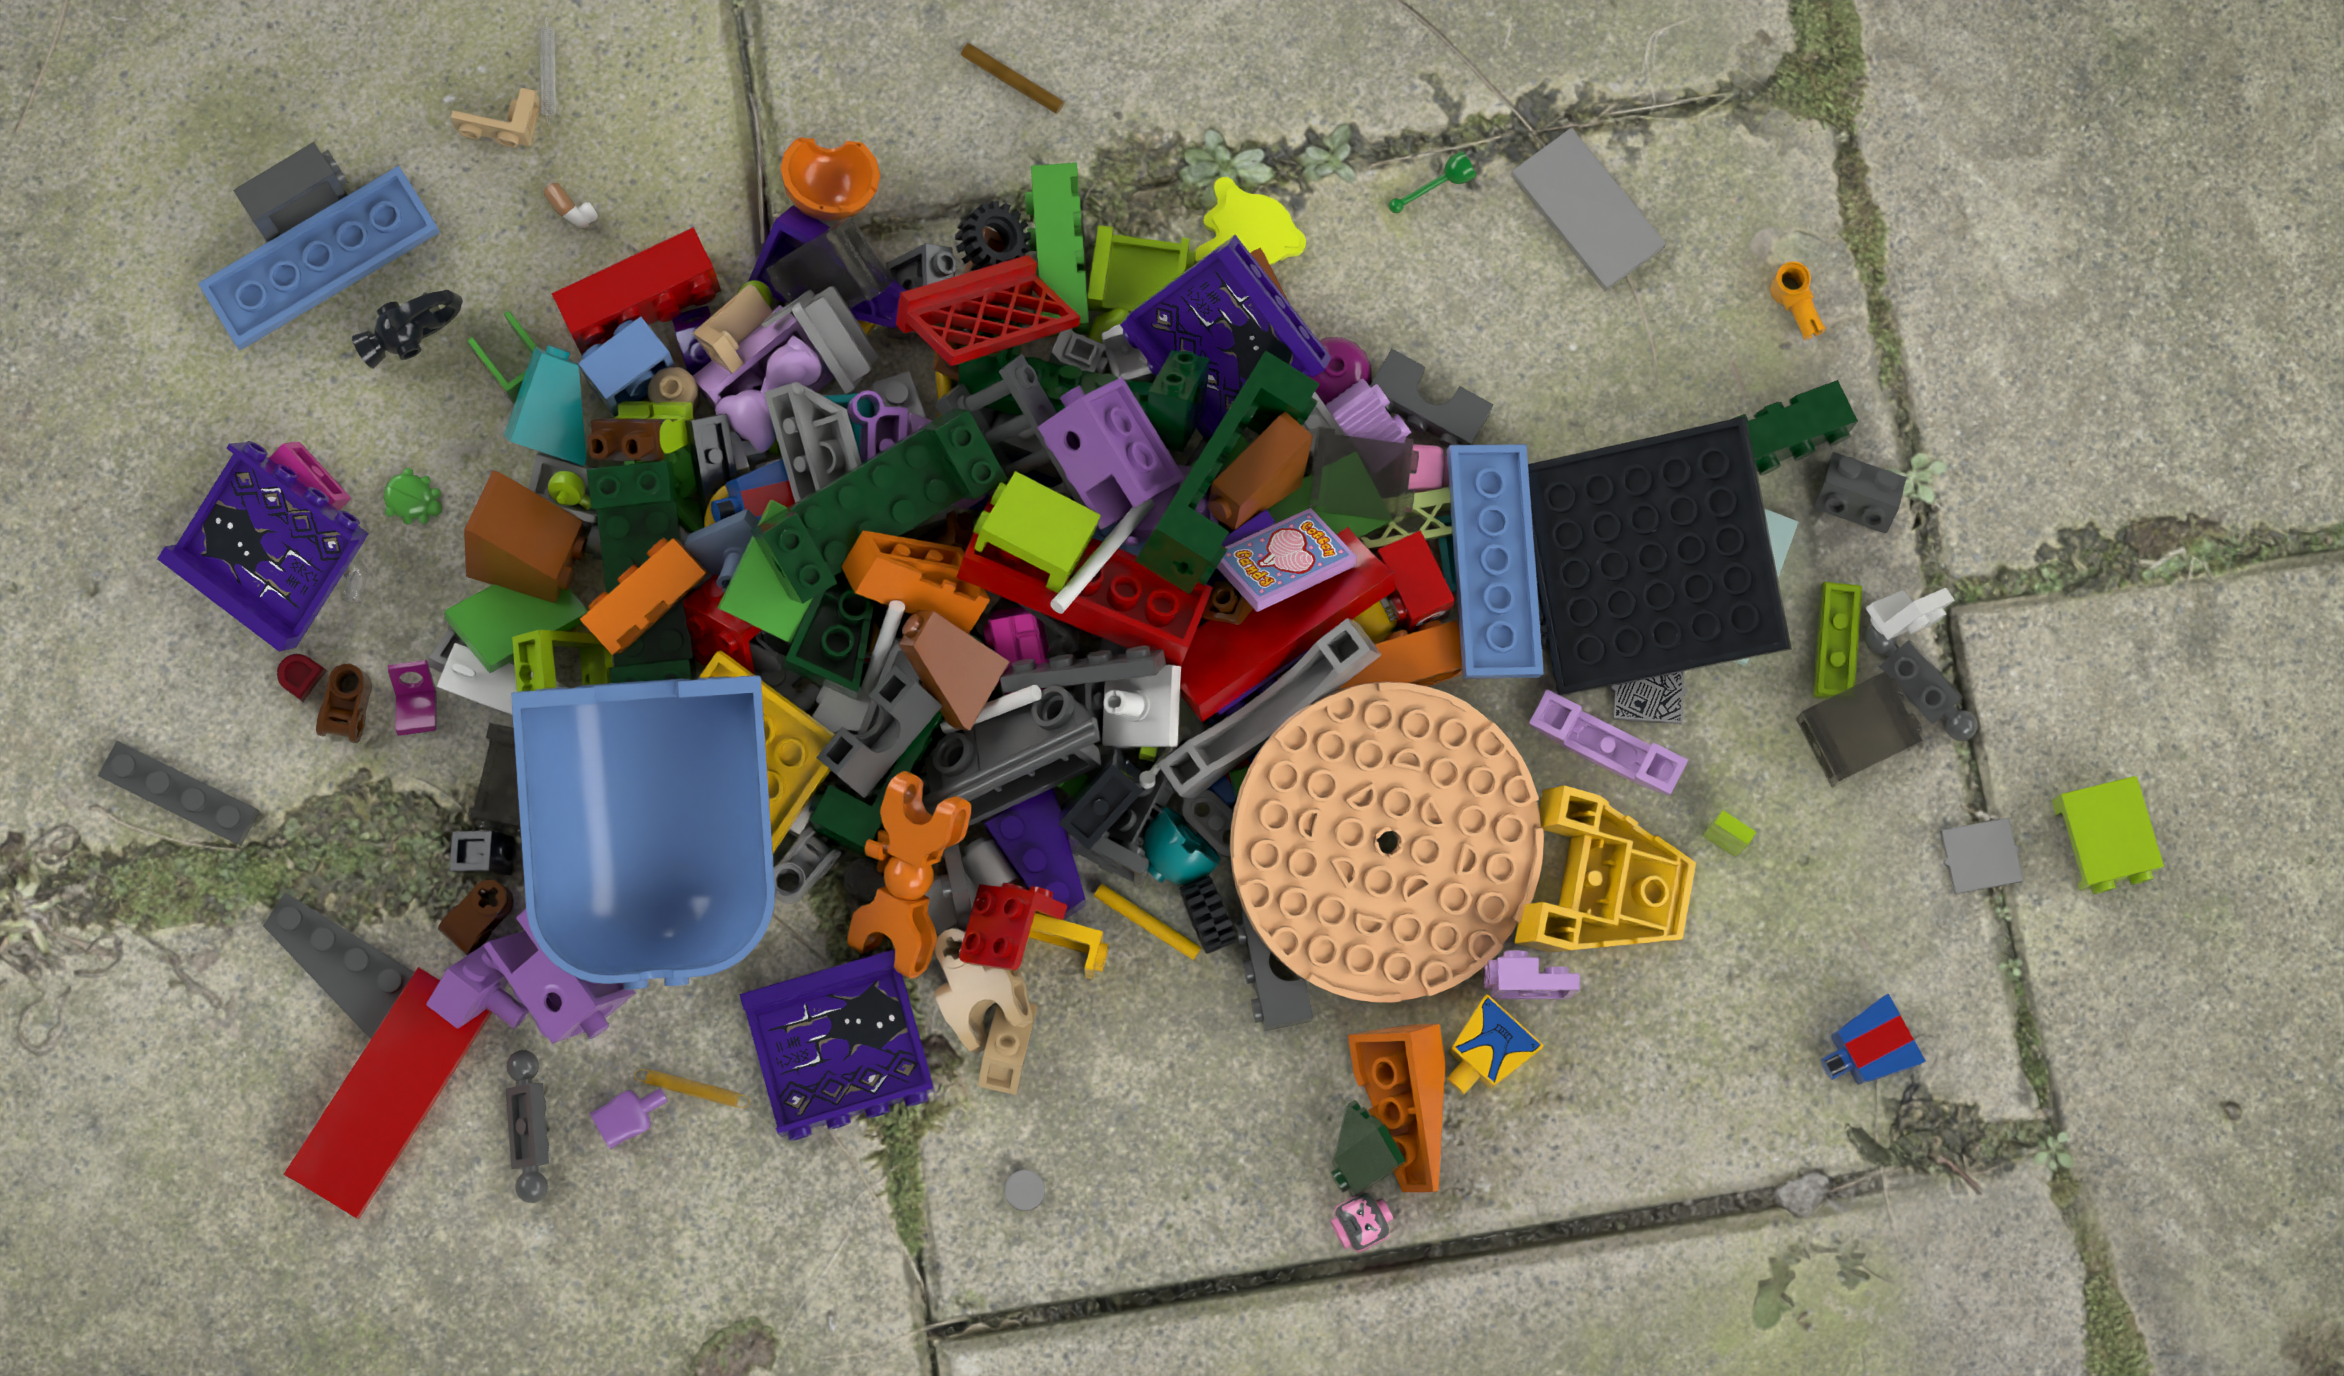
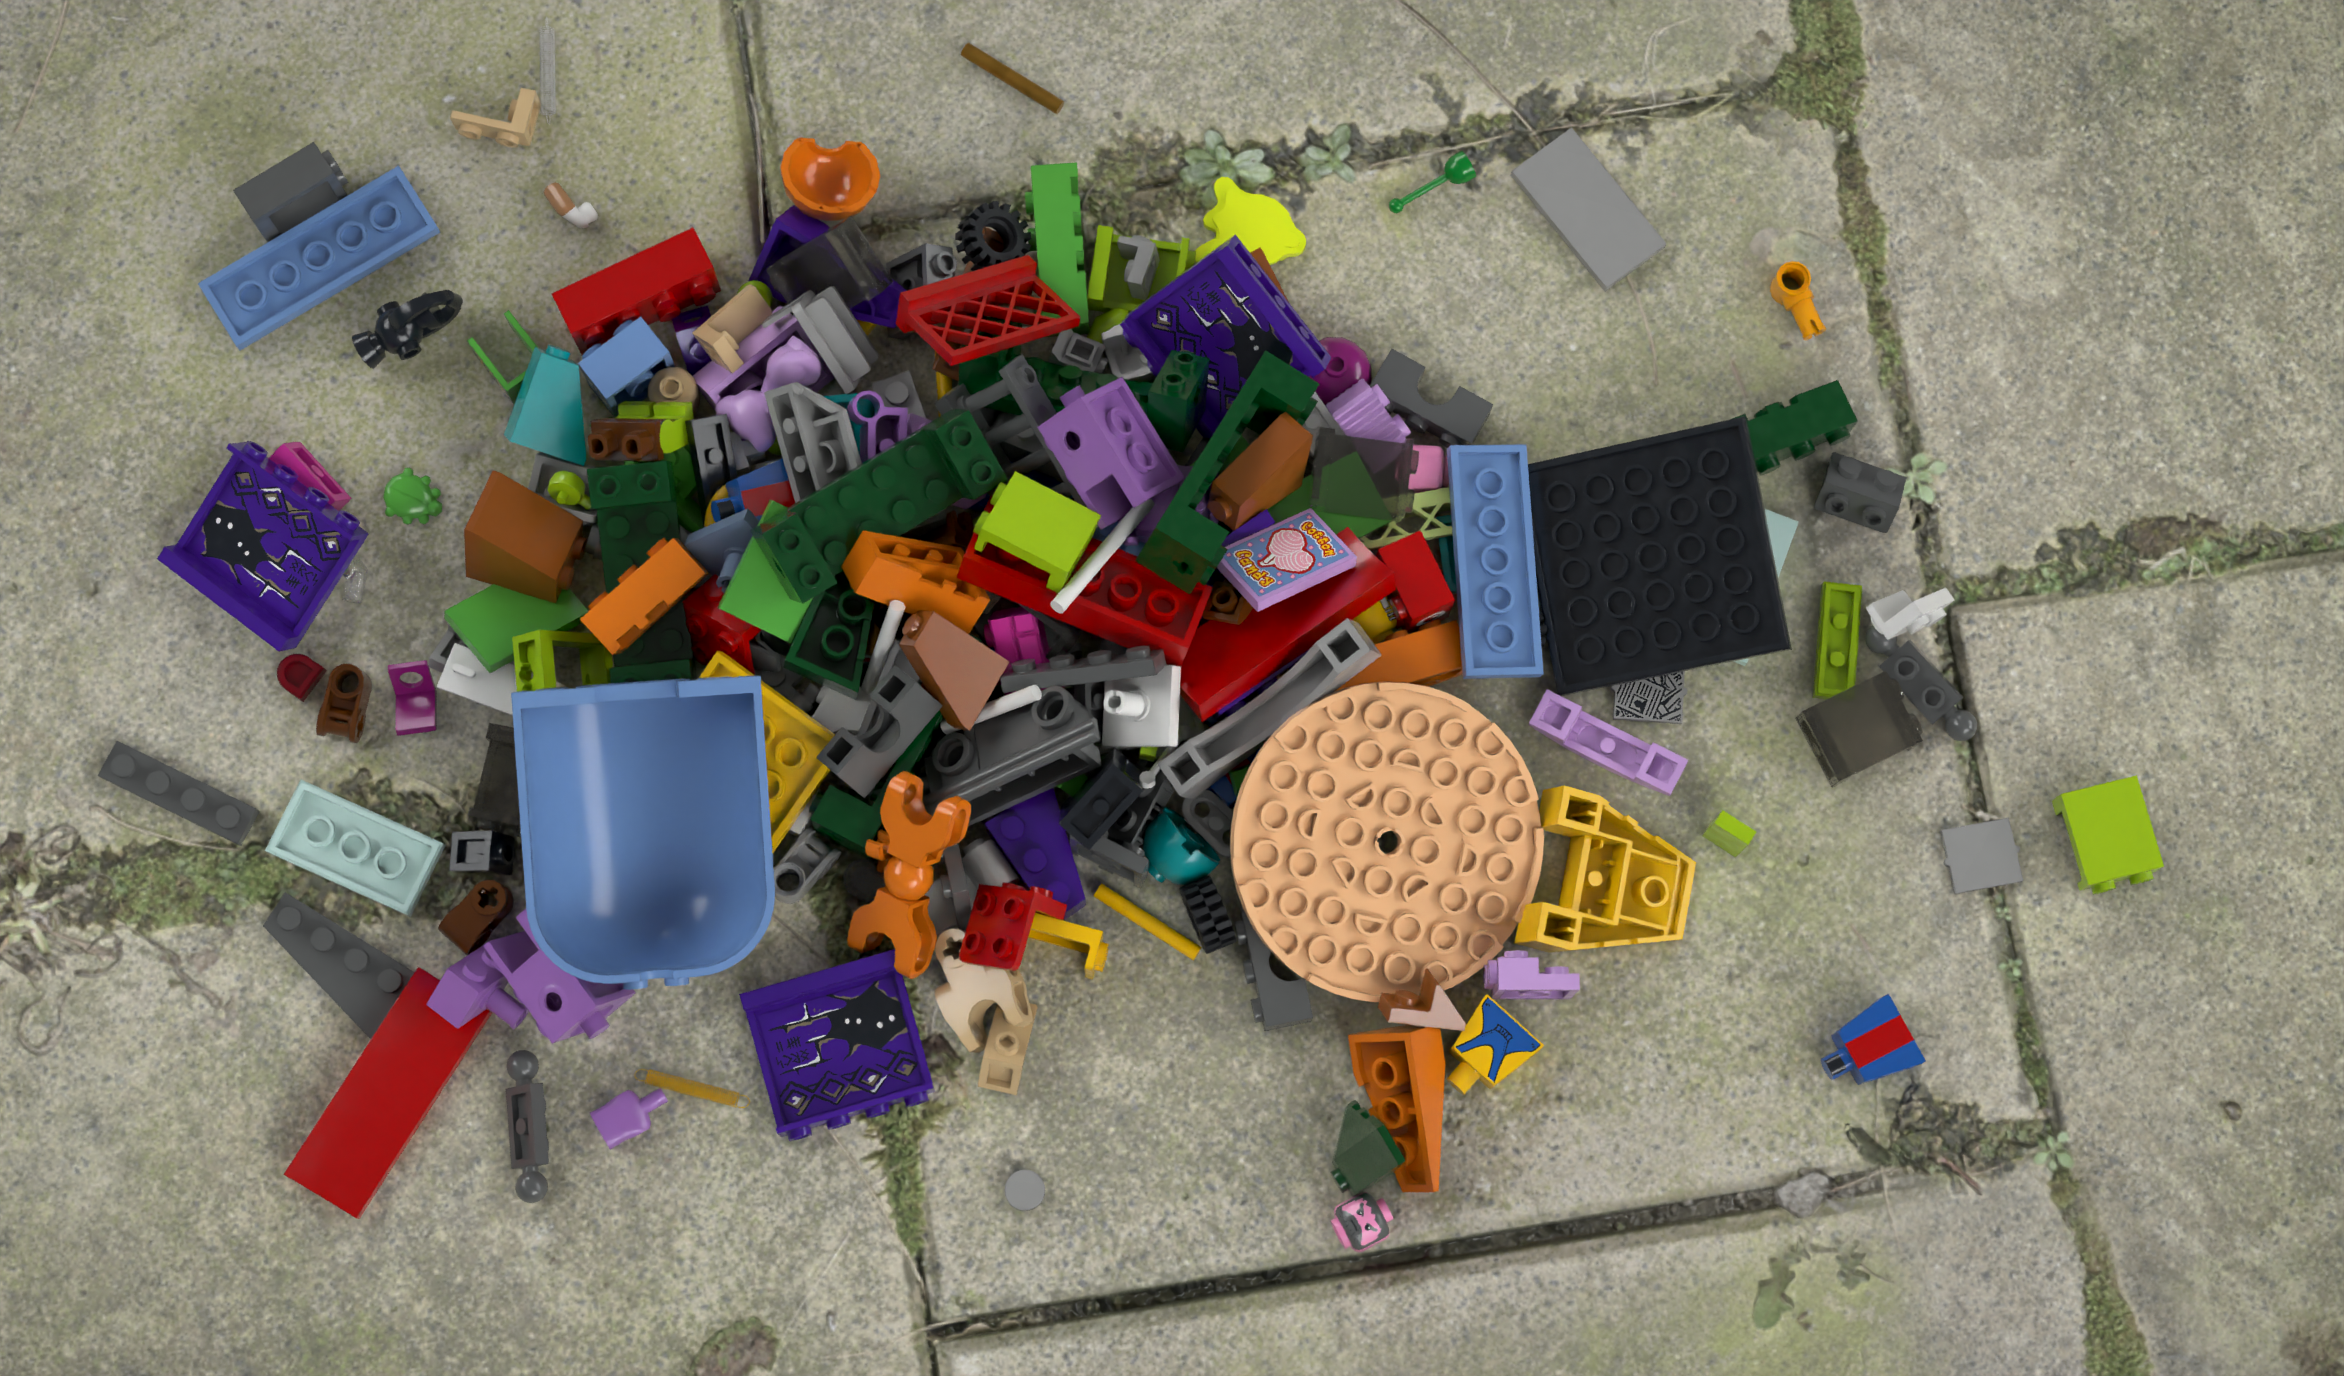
(355, 848): none -> light aqua tile
(1141, 265): none -> light grey bracket
(1428, 1009): none -> slope

